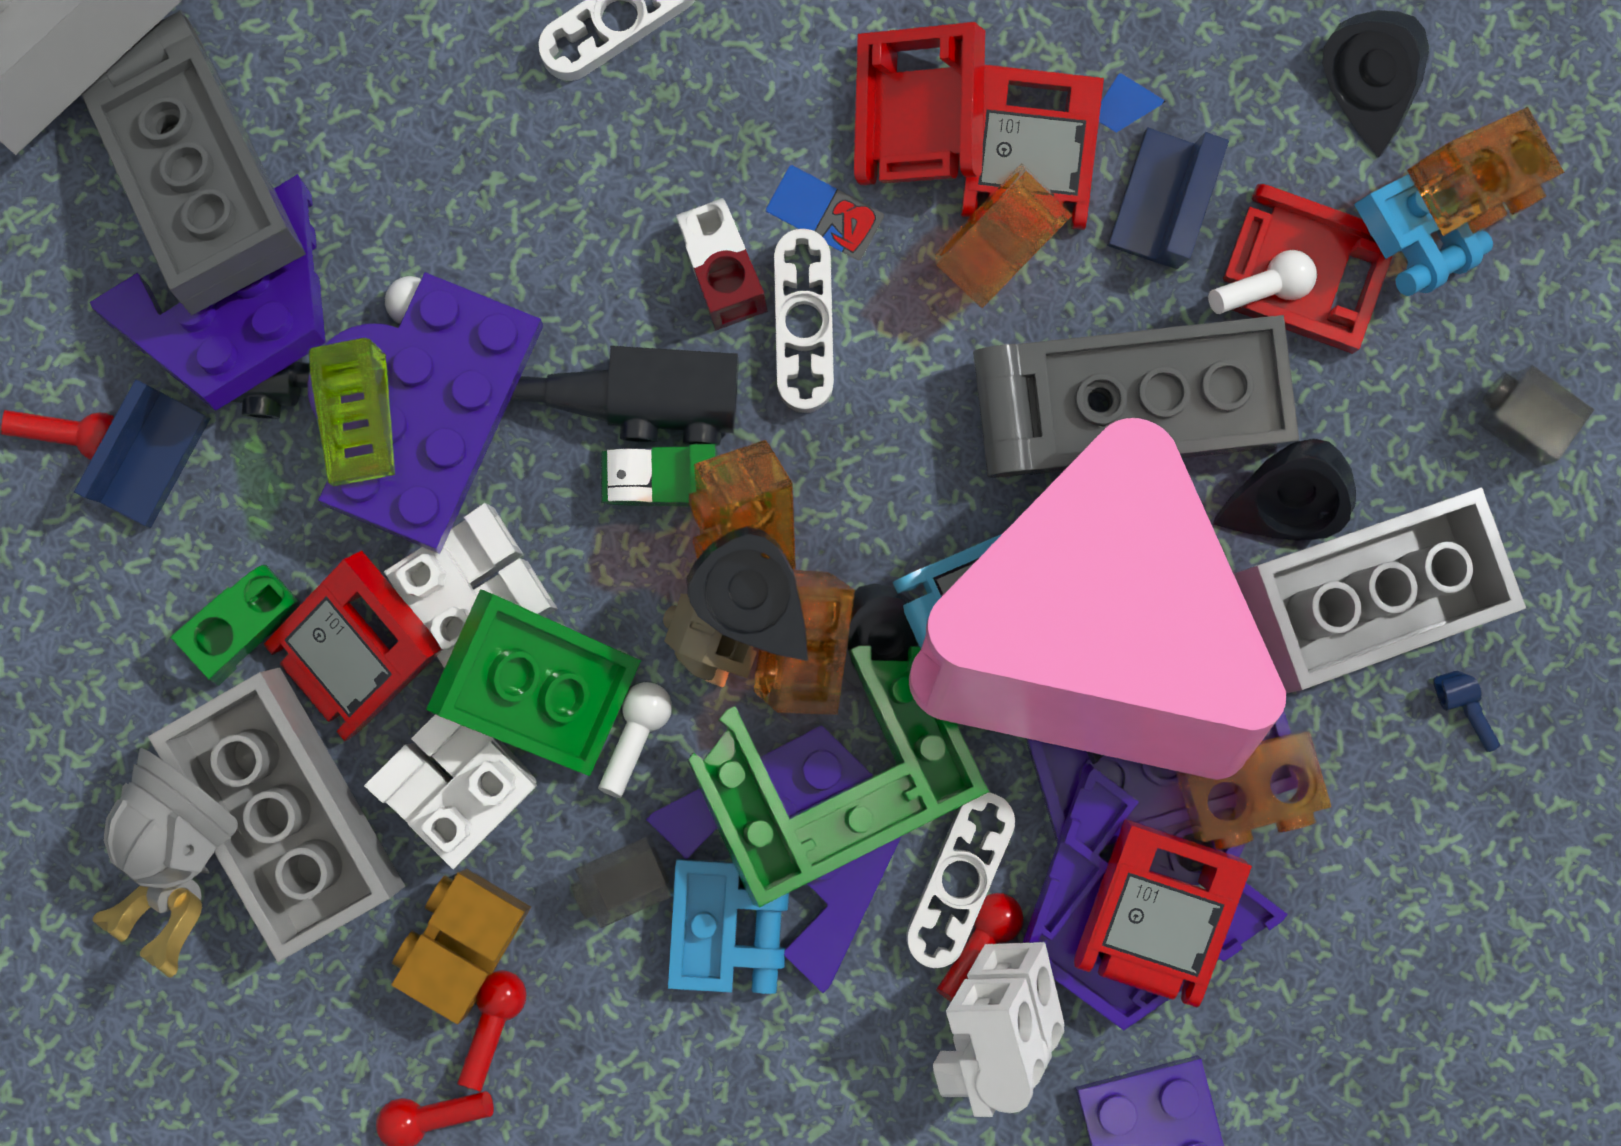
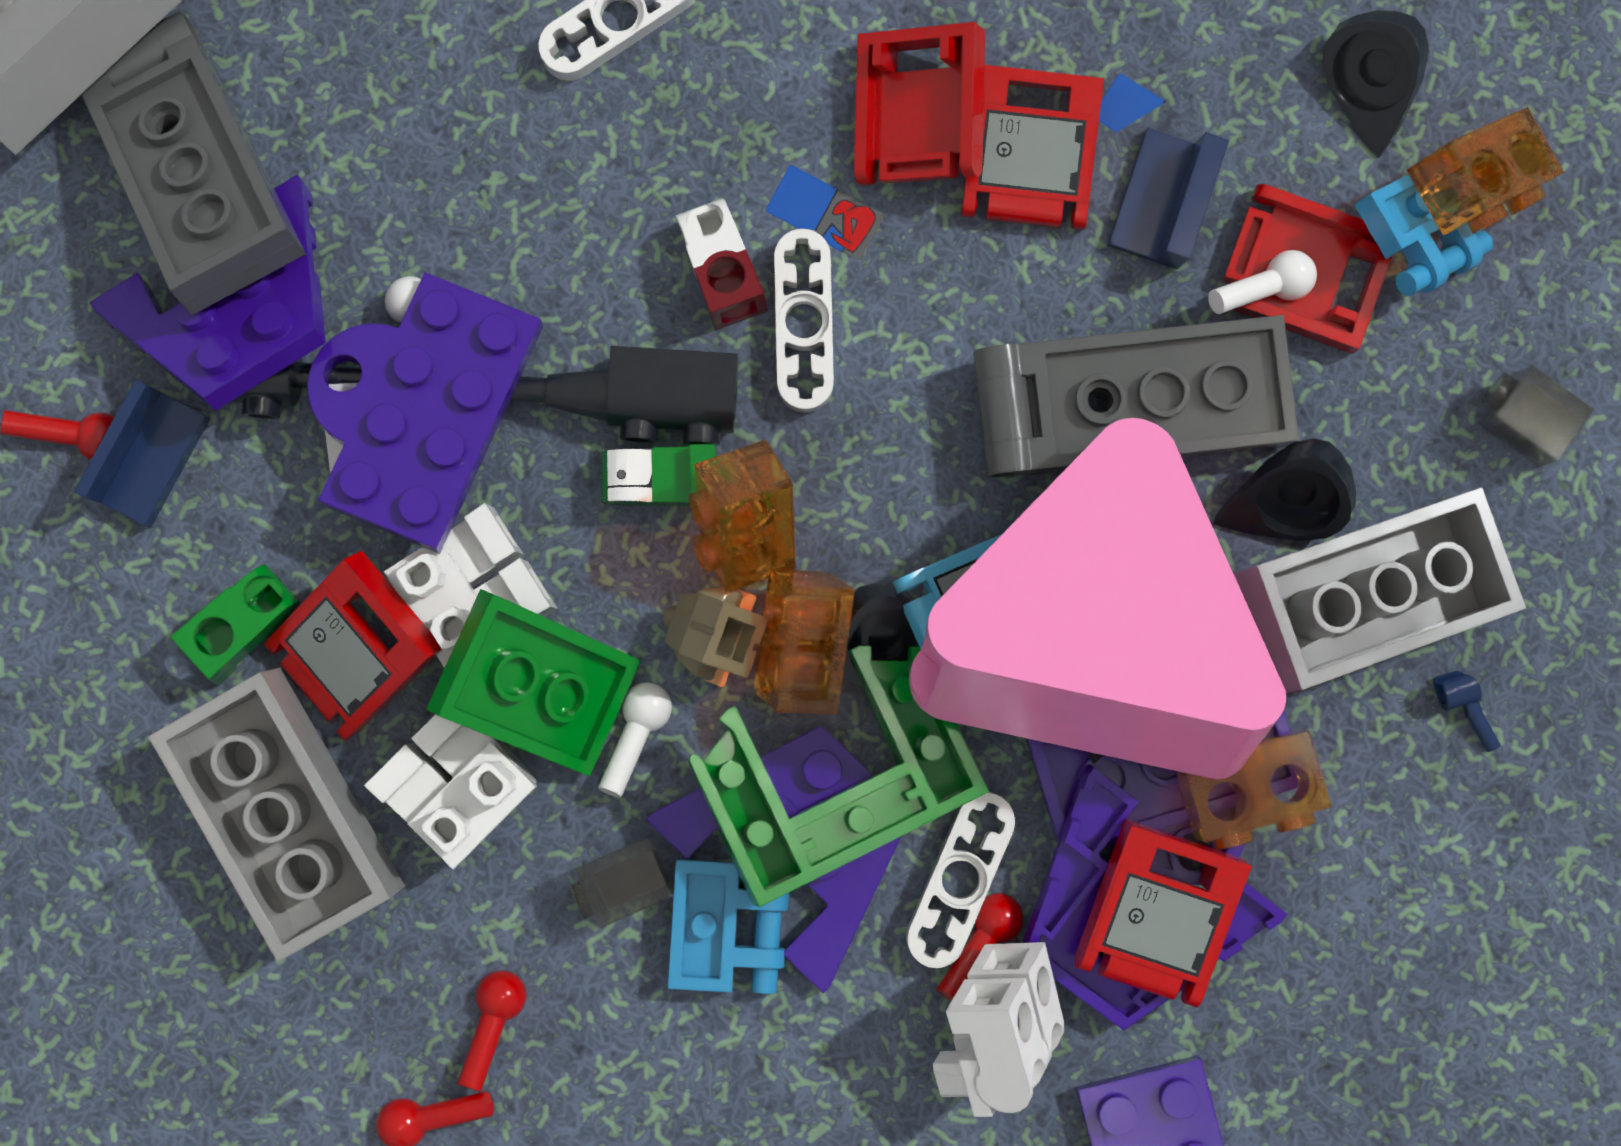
(161, 840): light grey helmet -> none
(343, 371): clear neon green slope -> none
(460, 945): pearl gold piece -> none
(750, 594): black piece -> none
(1002, 235): clear orange brick -> none

